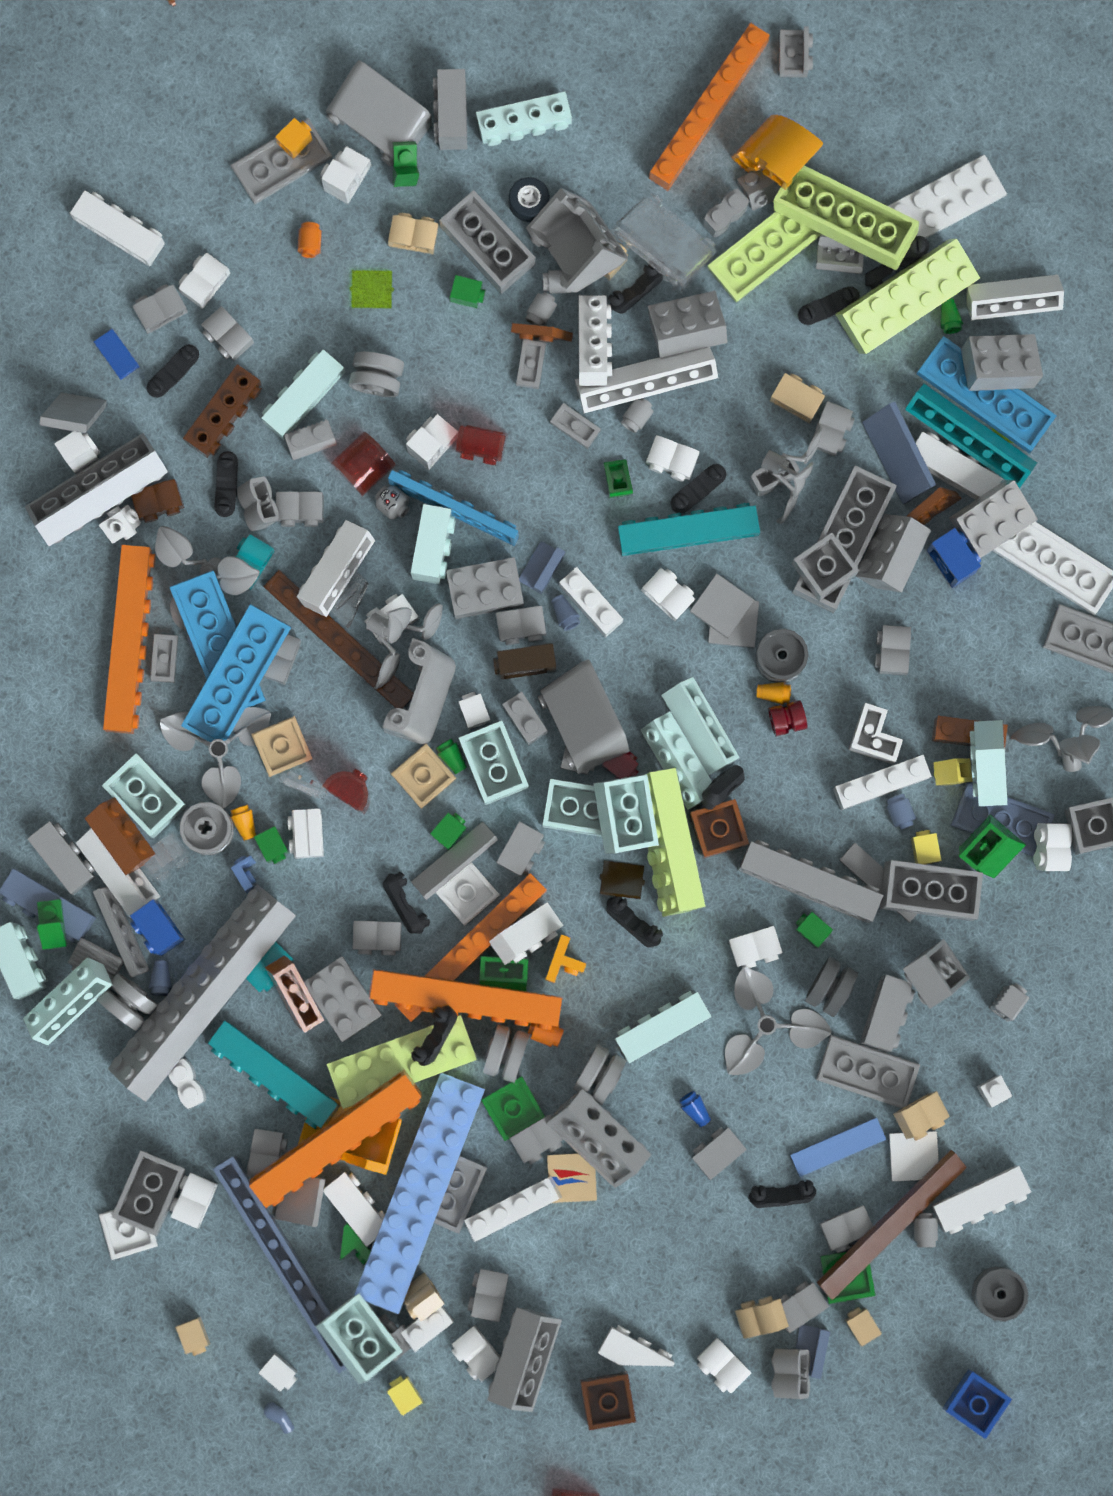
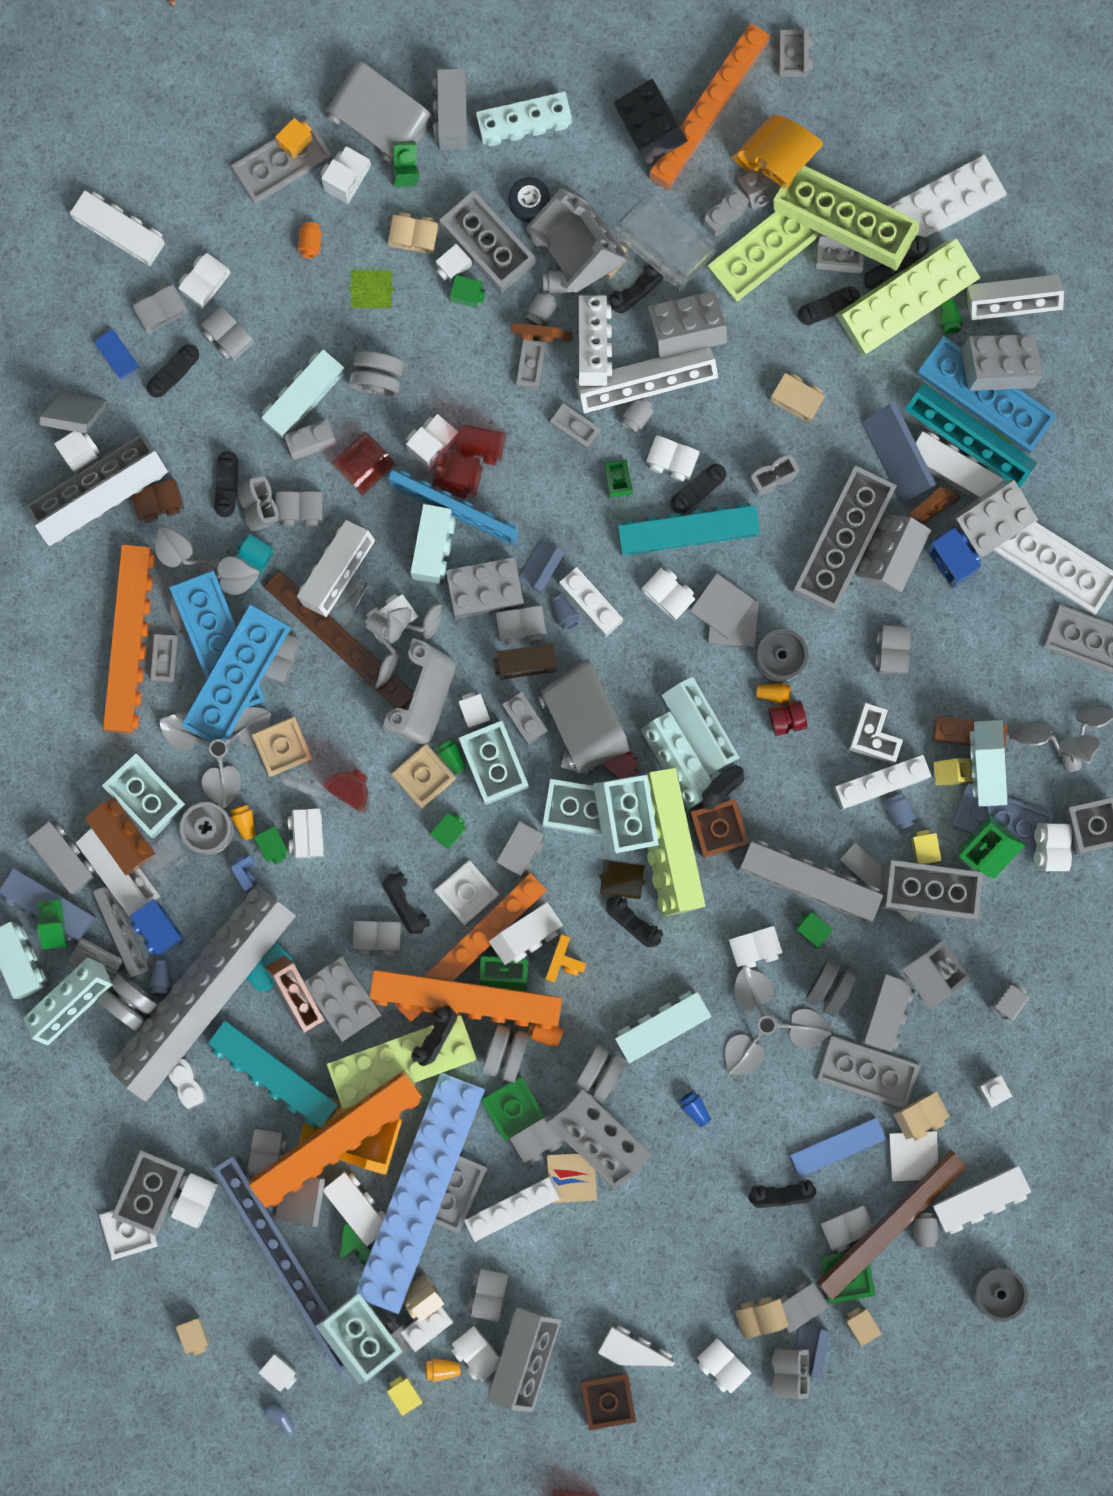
(120, 523): white brick -> none
(222, 411): reddish brown brick -> none
(392, 502): light grey head -> none
(441, 1369): none -> light orange cone
(453, 263): none -> white brick
(454, 860): light grey tile -> none
(458, 474): none -> clear red brick
(650, 121): none -> black brick
(718, 1152): light grey brick -> none
(778, 464): light grey plant -> none
(825, 566): light grey brick -> none
(834, 423): light grey brick -> none
(977, 1403): blue brick -> none

